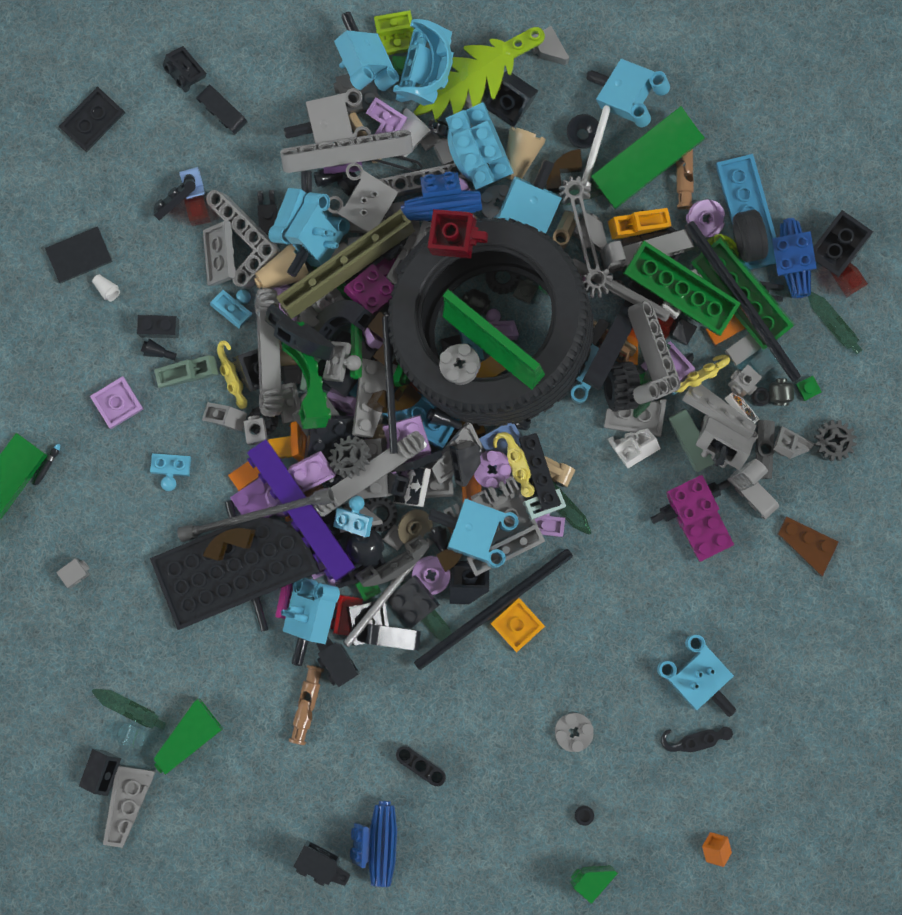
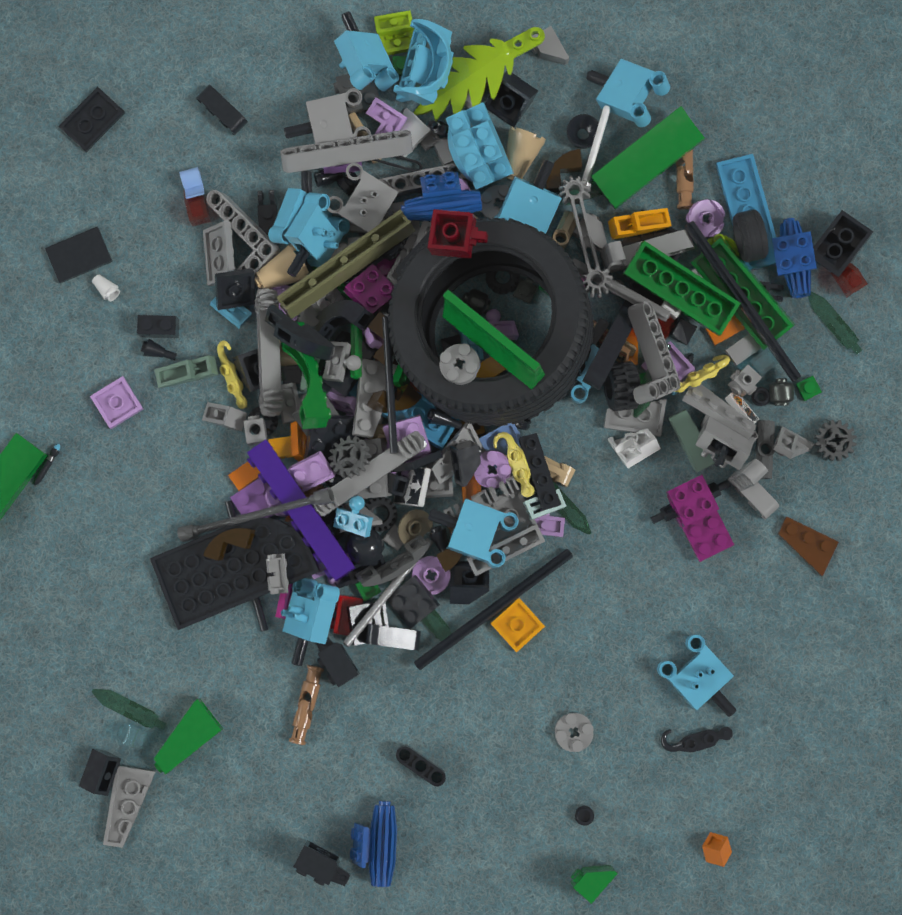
(73, 572): light grey brick -> none
(170, 466): medium azure plate -> none
(174, 197): black plate -> none
(183, 68): black bracket -> none
(235, 289): none -> black tile
(277, 564): none -> light grey hinge

